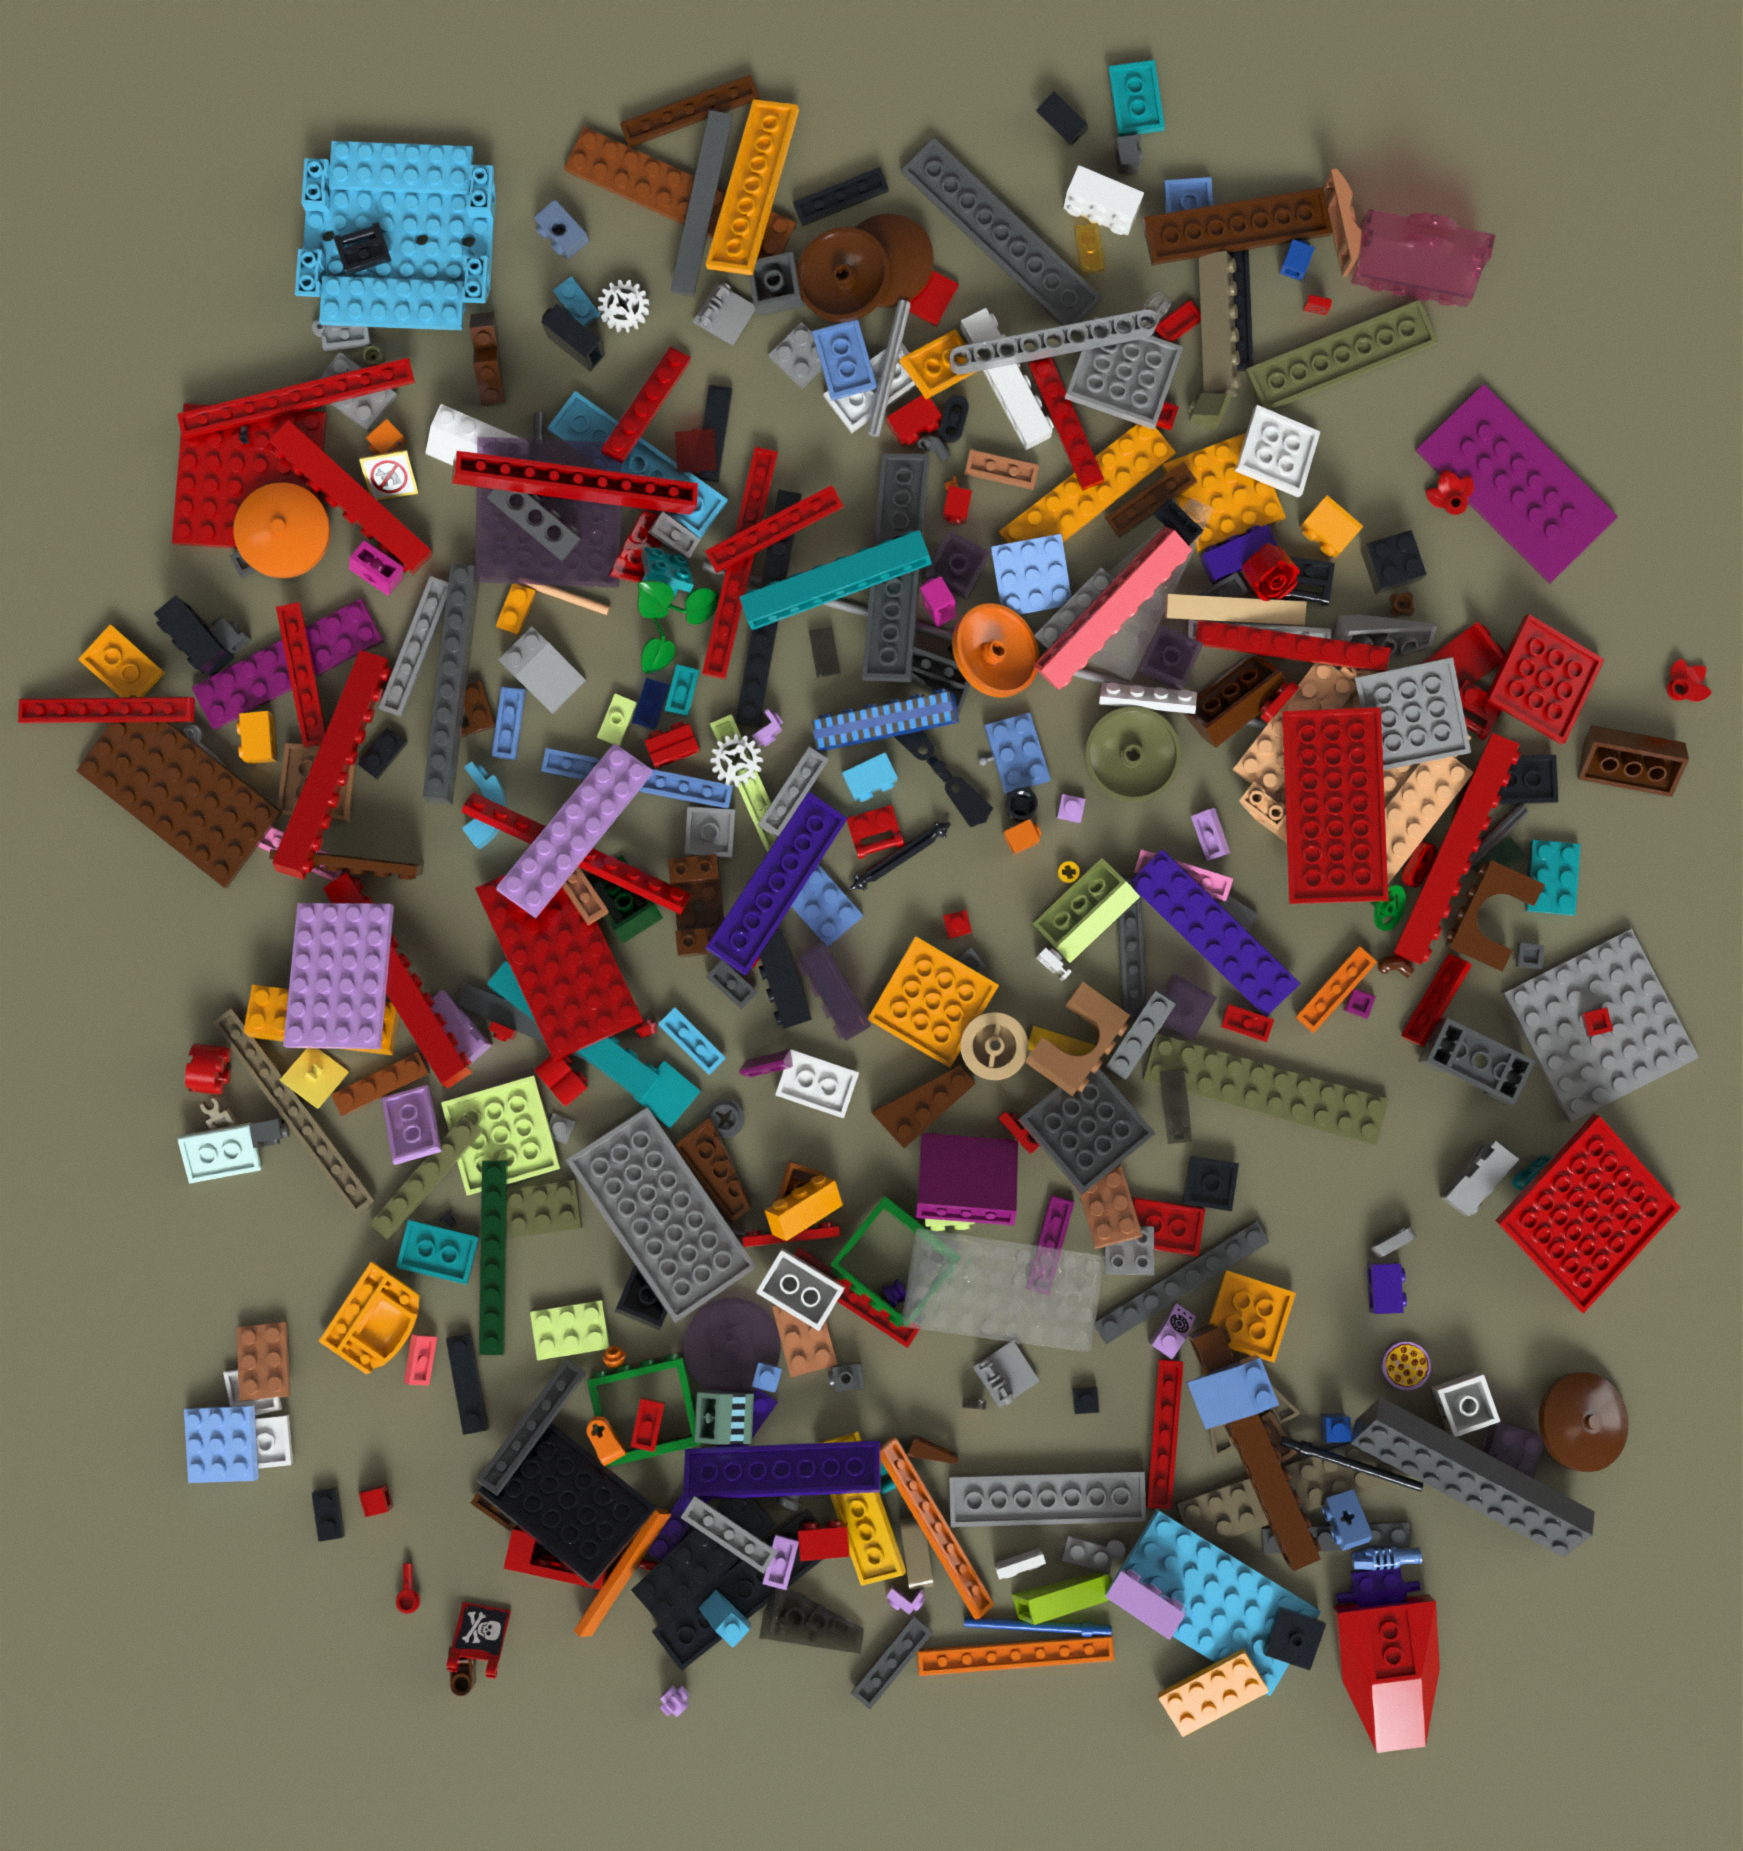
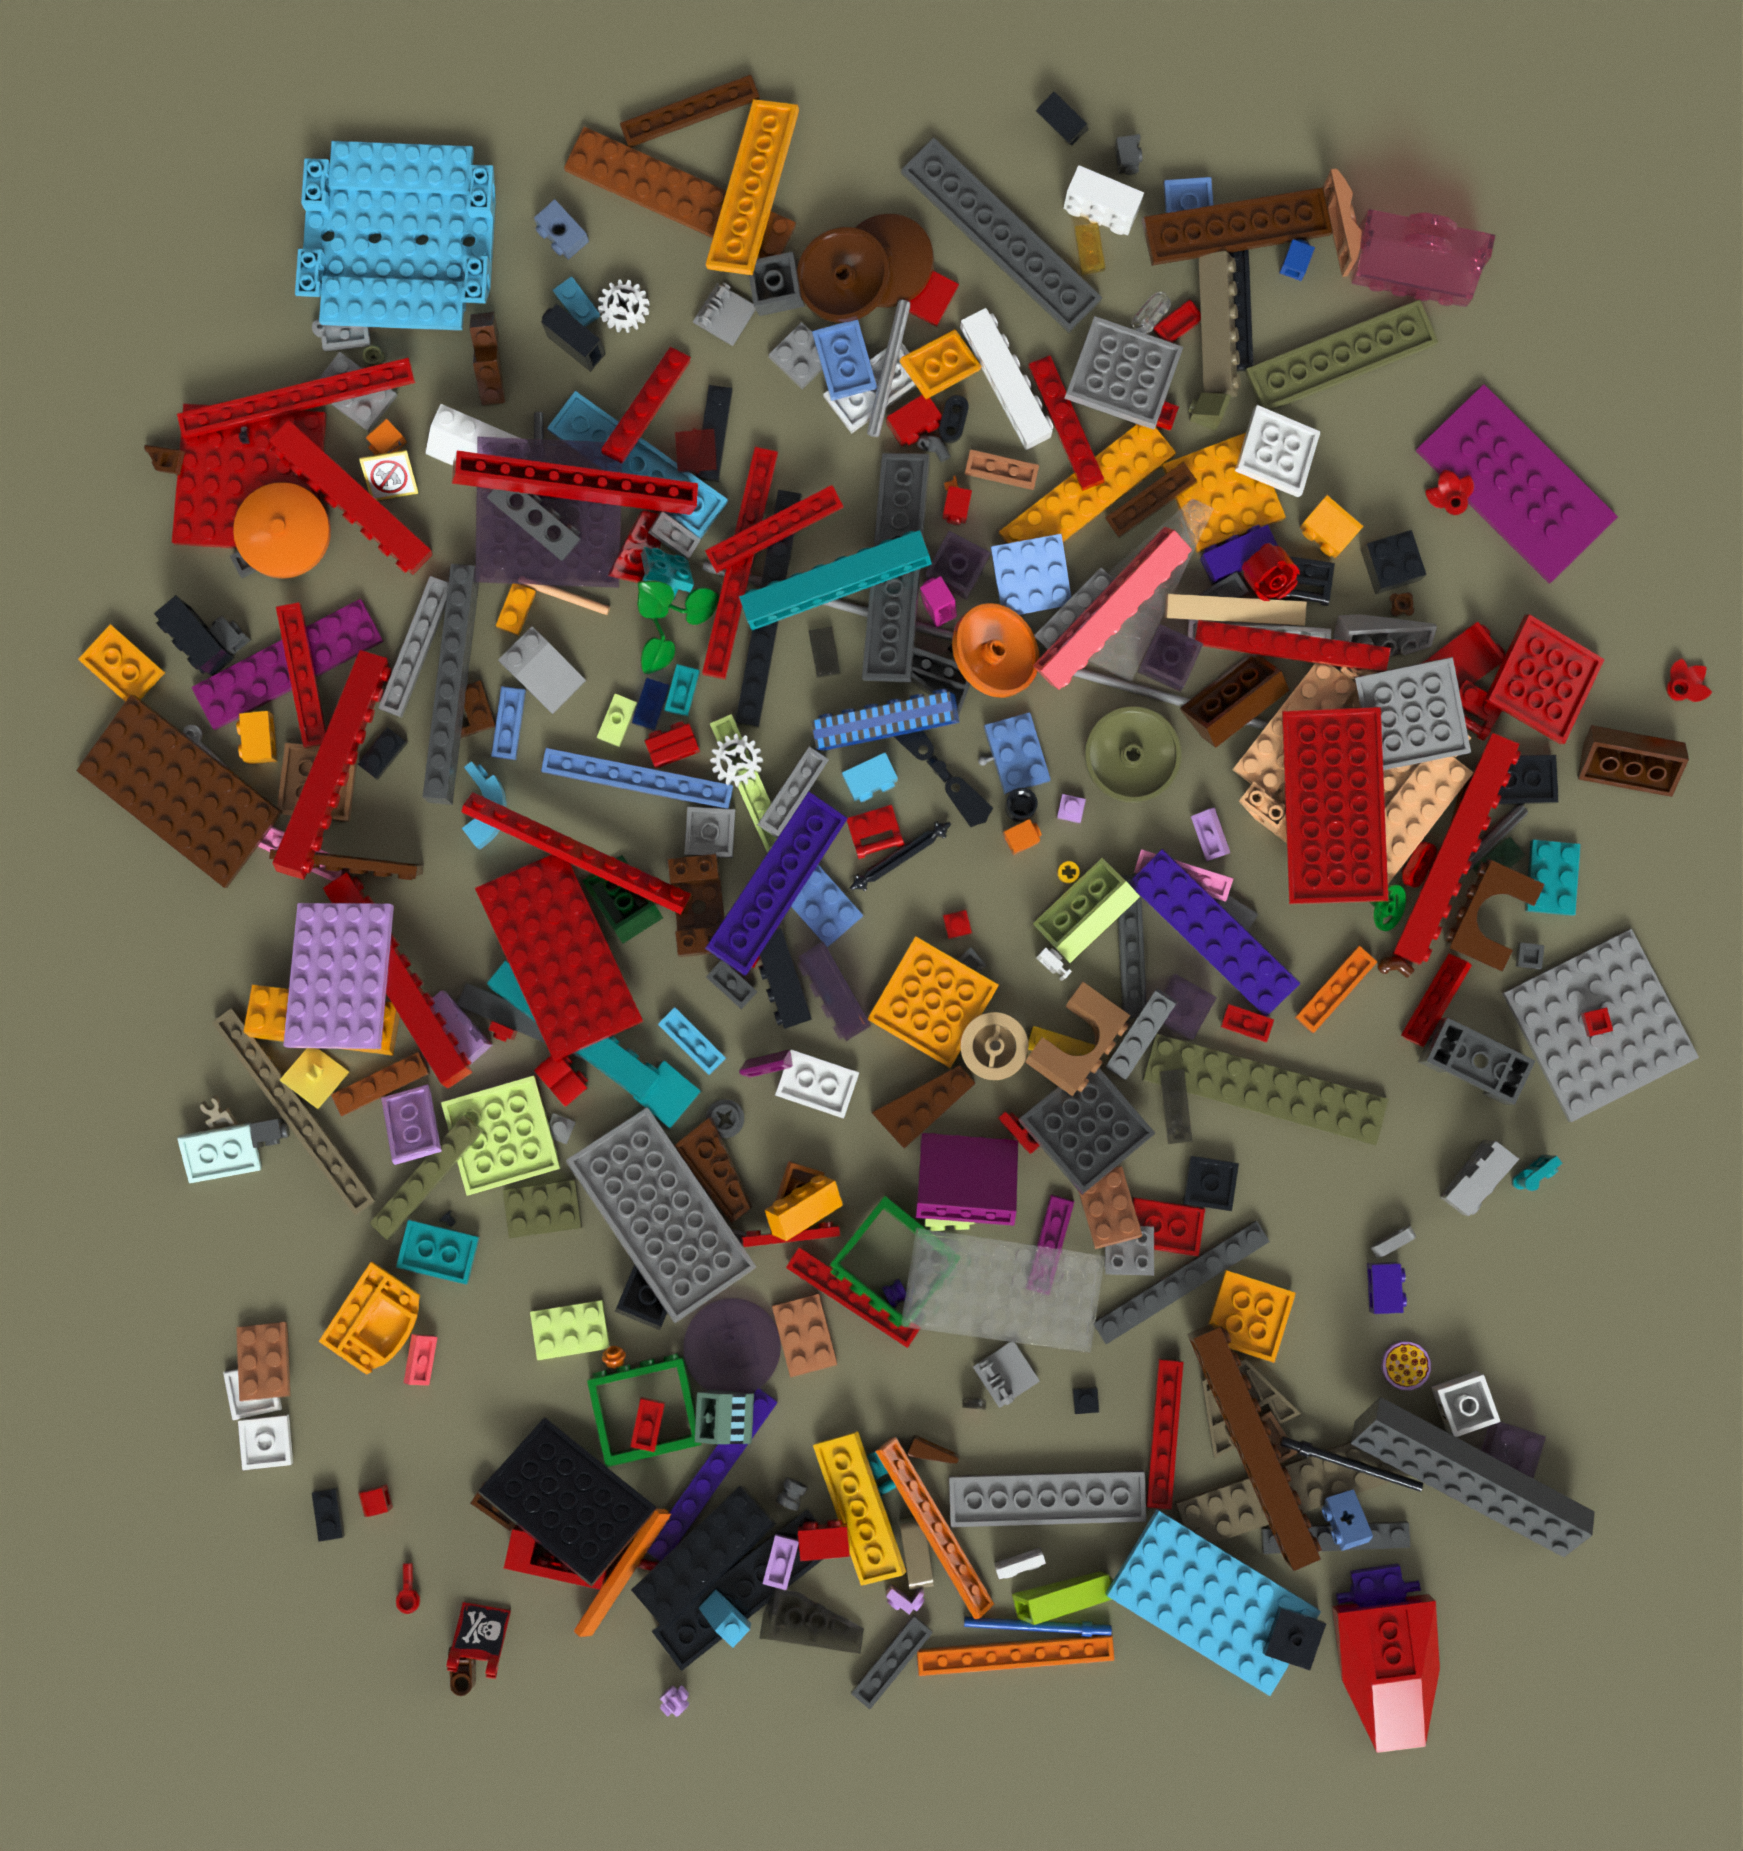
(106, 710): red tile -> none
(166, 459): none -> reddish brown tile
(208, 1069): red brick -> none
(221, 1444): light blue plate -> none
(364, 254): black plate -> none
(376, 568): dark pink brick -> none
(467, 1384): black plate -> none
(493, 1257): dark green plate -> none
(531, 1427): dark grey plate -> none
(574, 830): lavender plate -> none
(584, 897): nougat plate -> none
(608, 1444): orange piece -> none
(647, 1028): red plate -> none
(701, 203): dark grey tile -> none
(729, 1534): light grey plate -> none
(766, 1377): medium blue plate -> none
(768, 733): lavender bracket -> none
(782, 1470): dark purple plate -> none
(800, 1289): white brick -> none
(840, 196): black plate -> none
(854, 1370): dark grey brick -> none
(1061, 334): light grey beam -> none
(1092, 1554): light grey hinge -> none
(1136, 98): teal plate -> none
(1146, 1603): lavender wedge -> none
(1148, 697): white plate -> none
(1173, 1330): lavender slope -> none
(1175, 518): black plate -> none
(1213, 1692): plate -> none
(1233, 1392): medium blue slope -> none
(1285, 693): red plate -> none
(1317, 304): red tile -> none
(1335, 1427): blue brick -> none
(1359, 1003): magenta tile -> none
(1385, 1558): medium blue hinge -> none
(1583, 1422): reddish brown dish -> none
(1588, 1213): red plate -> none

